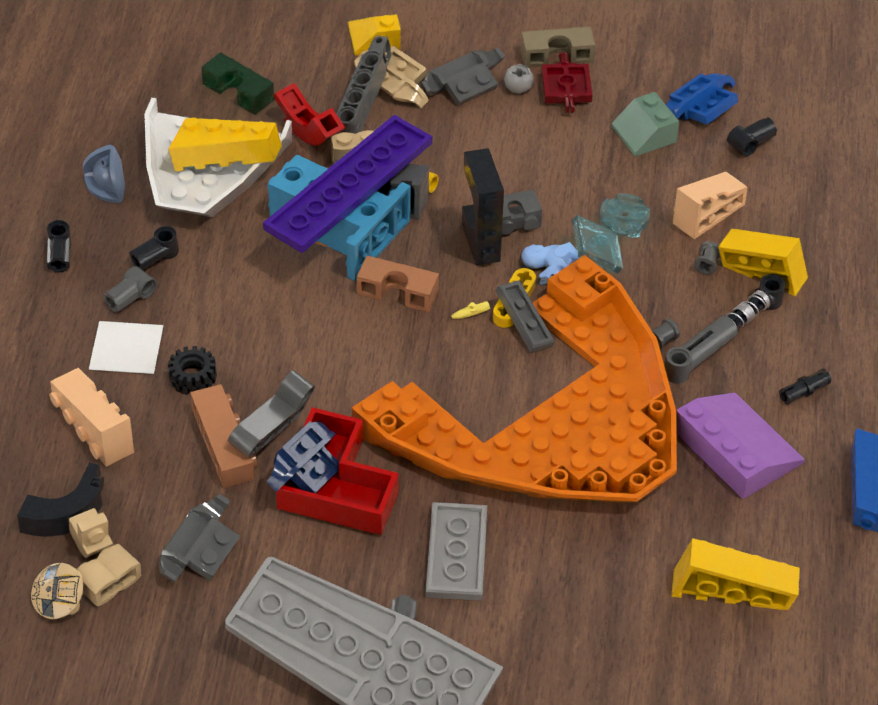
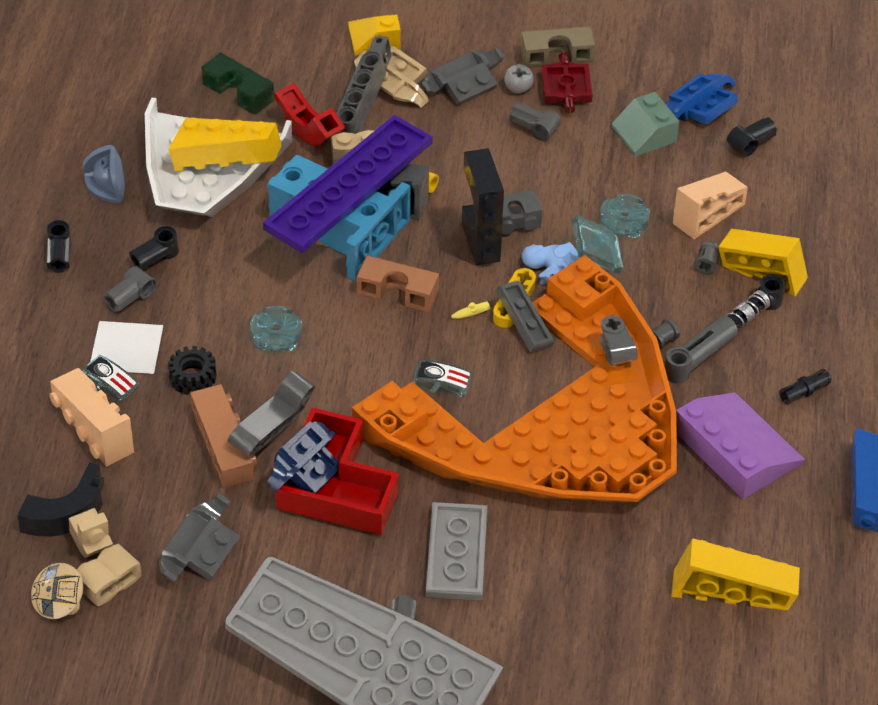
(111, 377): none -> slope
(276, 340): none -> clear light blue plate
(439, 374): none -> slope
(541, 124): none -> dark grey piece
(617, 341): none -> dark grey piece

